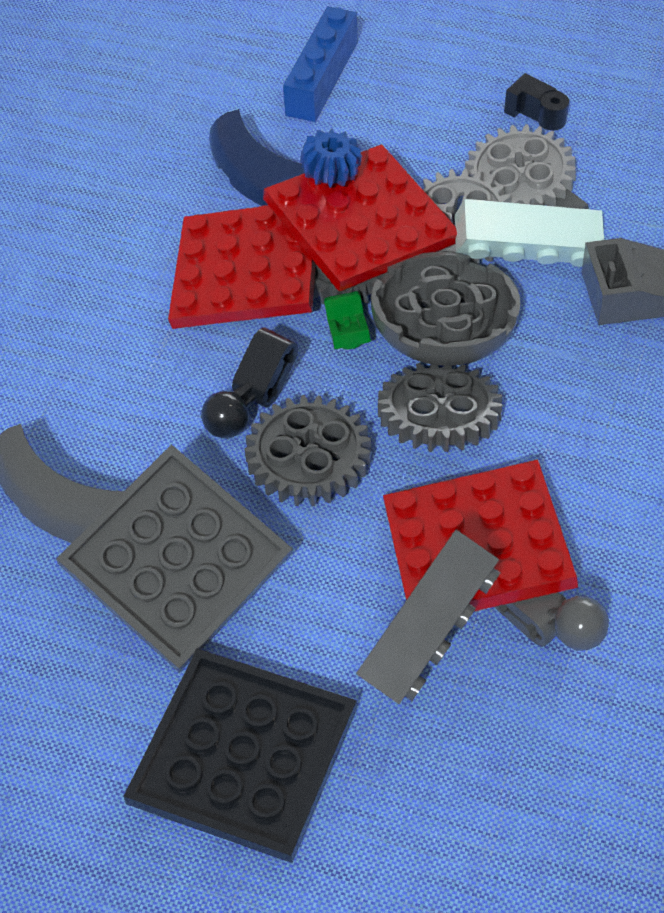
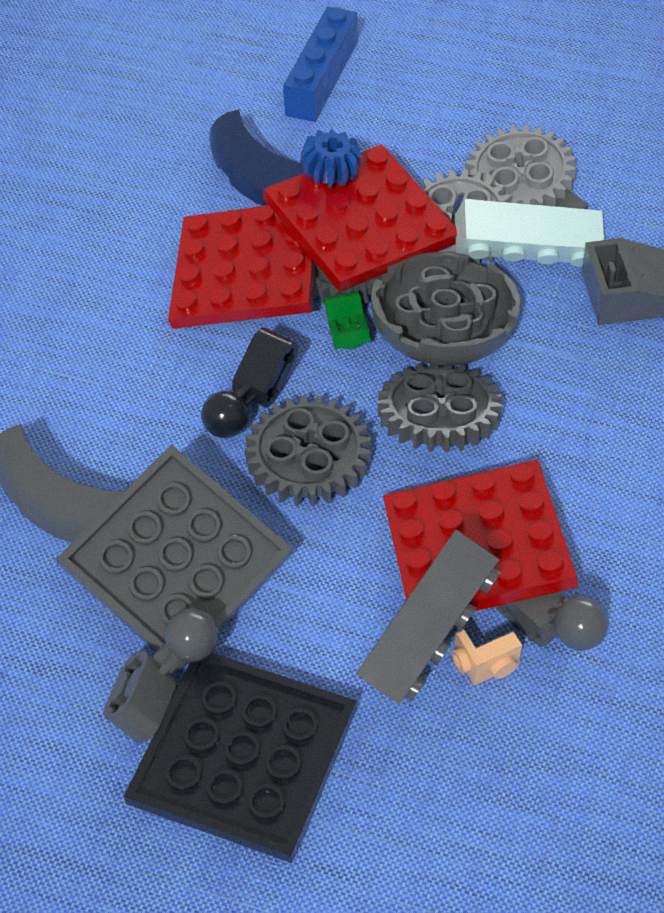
(147, 681): none -> dark grey beam
(488, 661): none -> light nougat bracket
(537, 102): black leg -> none

